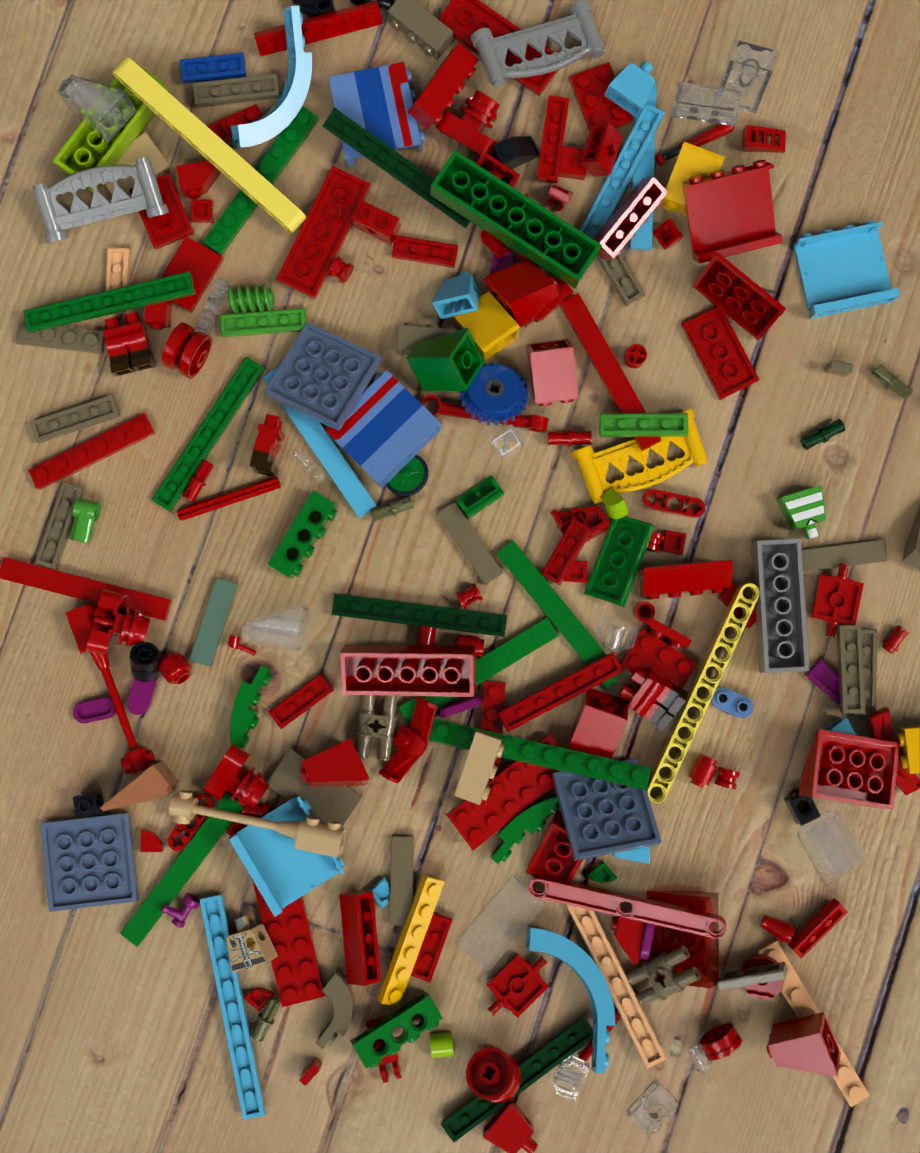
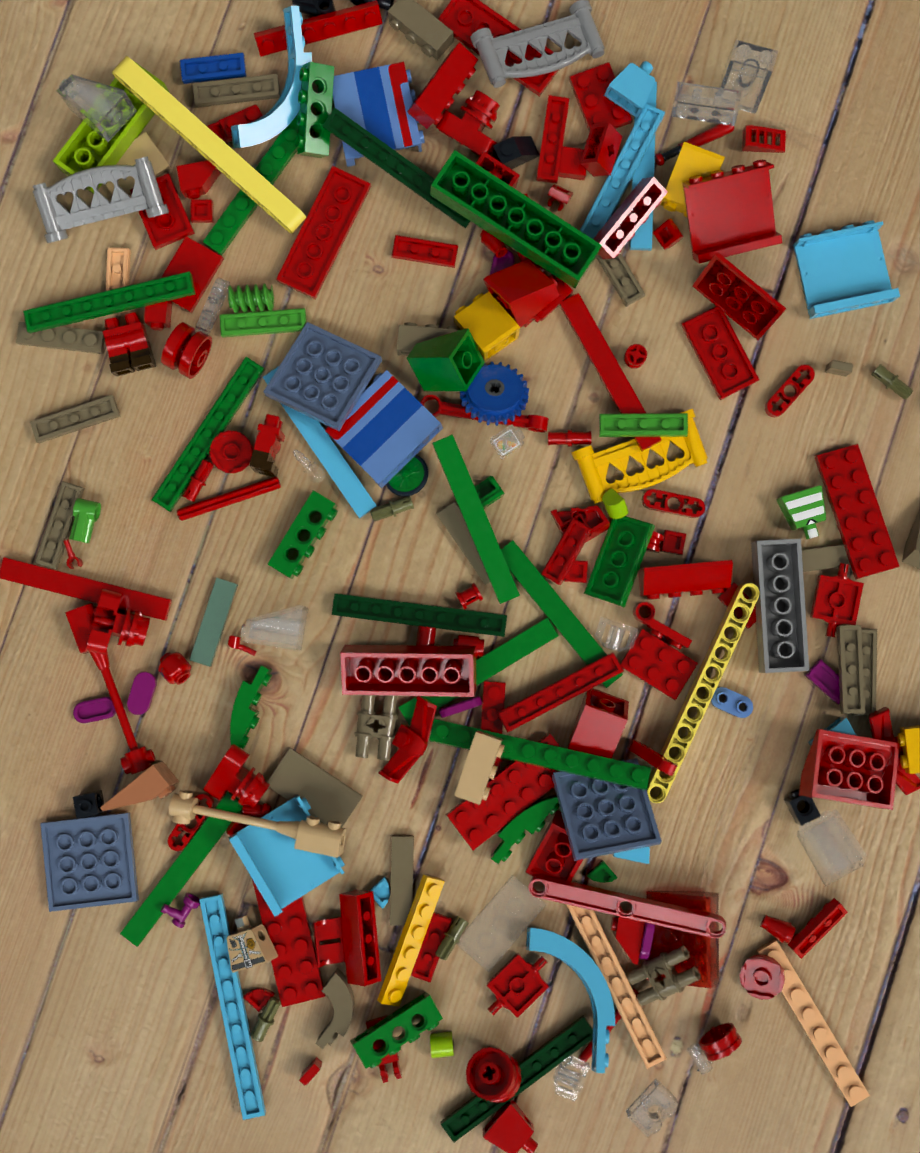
(71, 555): none -> red hand
(91, 451): red plate -> none
(144, 661): black wheel -> none
(150, 842): red tile -> none
(231, 451): none -> red tile
(301, 701): red tile -> none
(323, 77): none -> green brick
(330, 952): none -> red piece
(335, 767): red slope -> none
(340, 270): red wheel -> none
(376, 222): red brick -> none
(451, 938): none -> olive axle
(457, 296): medium azure torso -> none
(475, 519): none -> green tile
(552, 372): slope -> none
(653, 757): none -> red beam
(654, 697): red hips -> none
(703, 771): red brick -> none
(727, 778): red wheel -> none
(752, 976): dark tan tile -> none
(804, 383): none -> red beam
(805, 1045): slope -> none
(822, 434): dark green pin -> none
(856, 511): none -> red plate
(893, 641): red pin -> none

